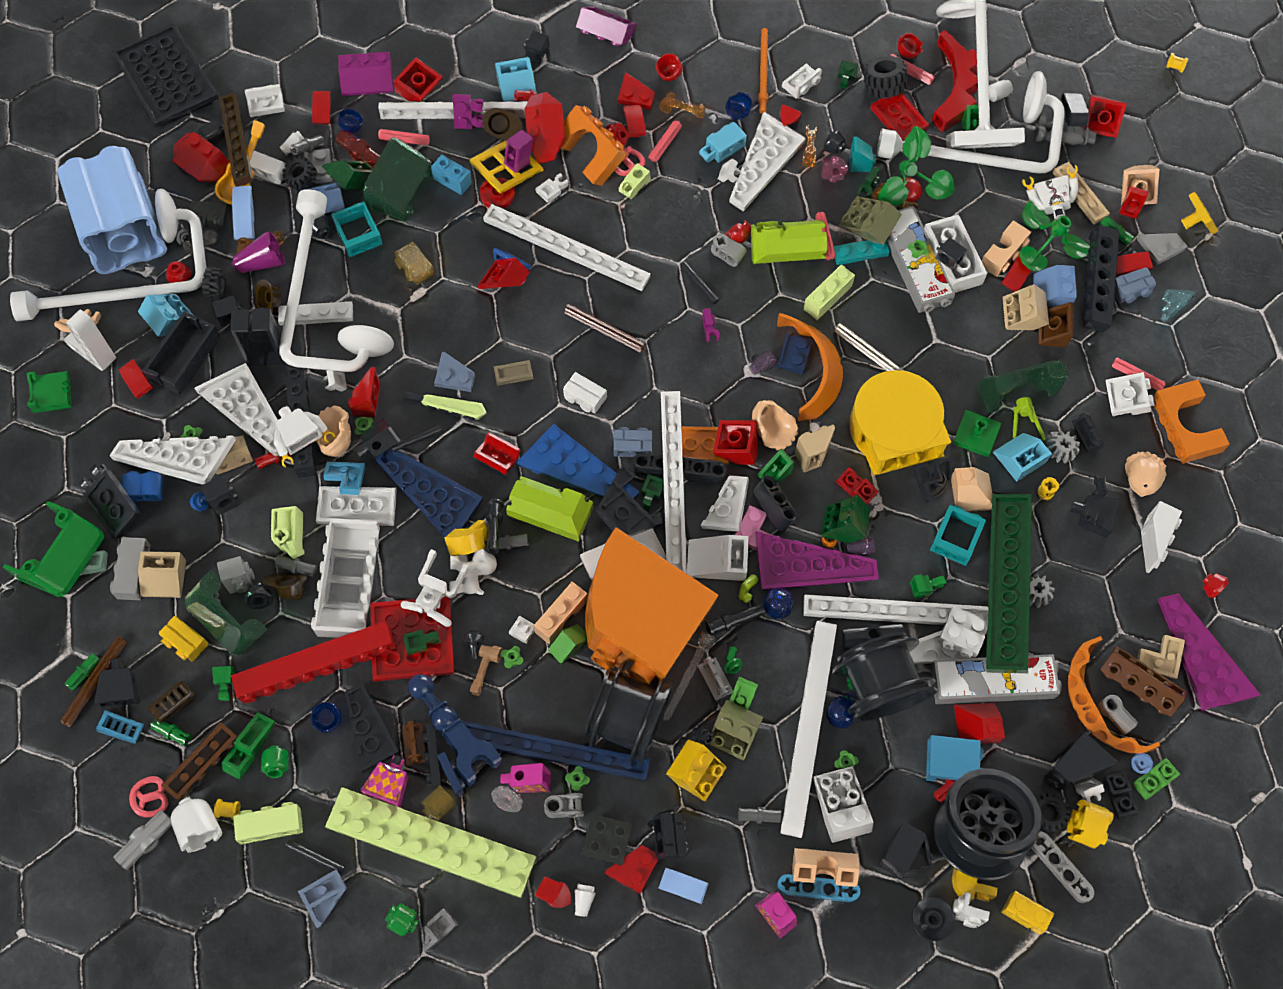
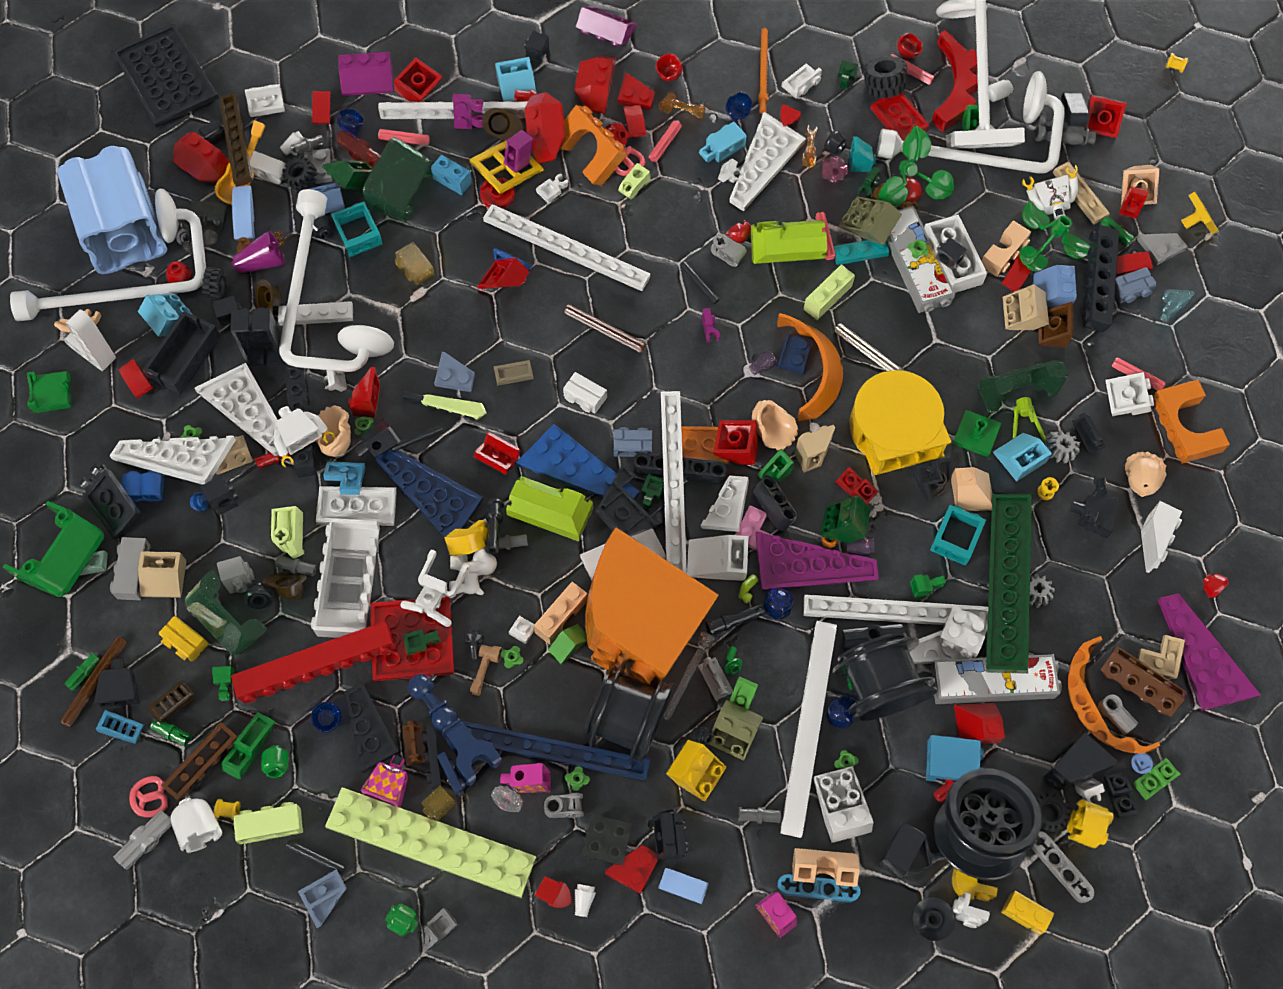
(595, 82): none -> red wedge

